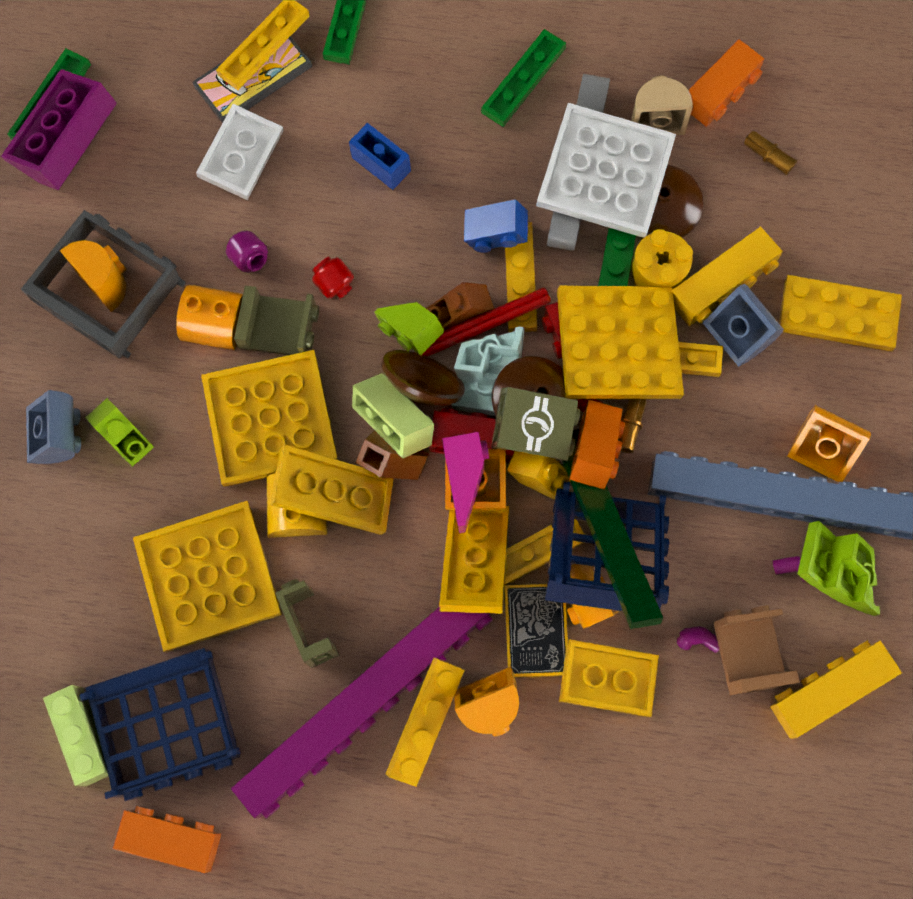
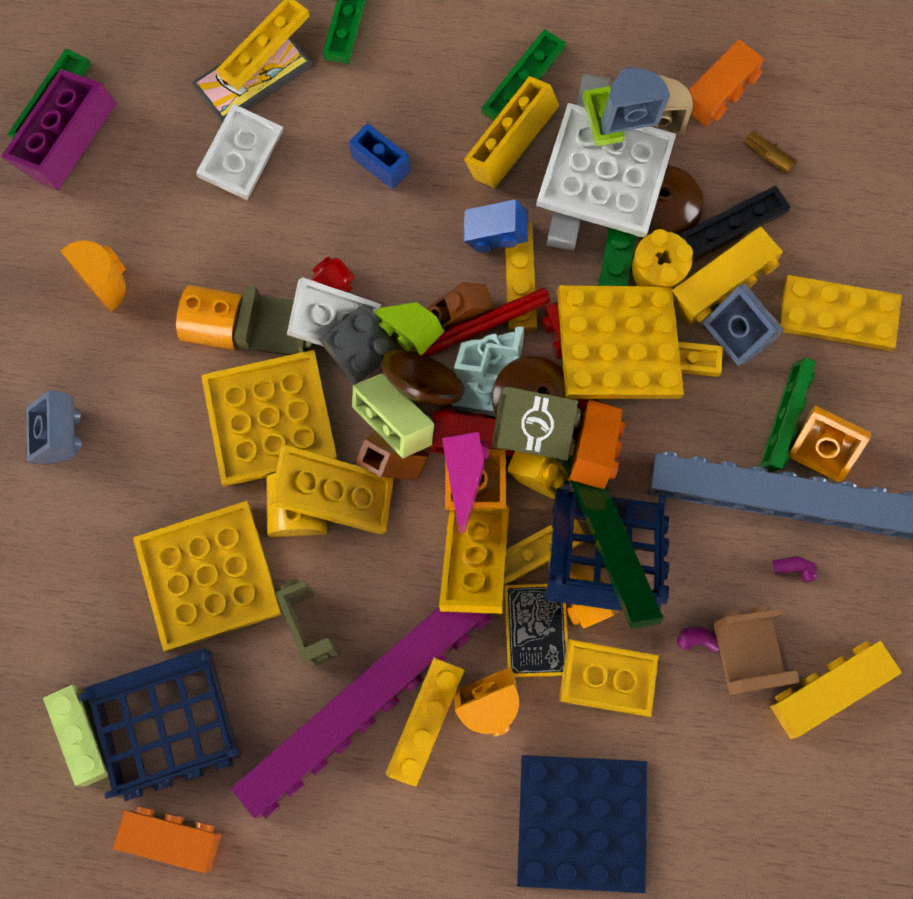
(113, 342): dark grey window -> none
(119, 432): lime slope -> none
(246, 251): magenta head -> none
(320, 308): none -> white plate
(357, 344): none -> dark grey plate
(512, 132): none -> yellow brick
(582, 824): none -> dark blue plate
(595, 103): none -> lime plate
(632, 424): pearl gold axle -> none
(634, 101): none -> sand blue brick
(736, 222): none -> black plate
(785, 421): none -> green plate
(840, 567): lime slope -> none

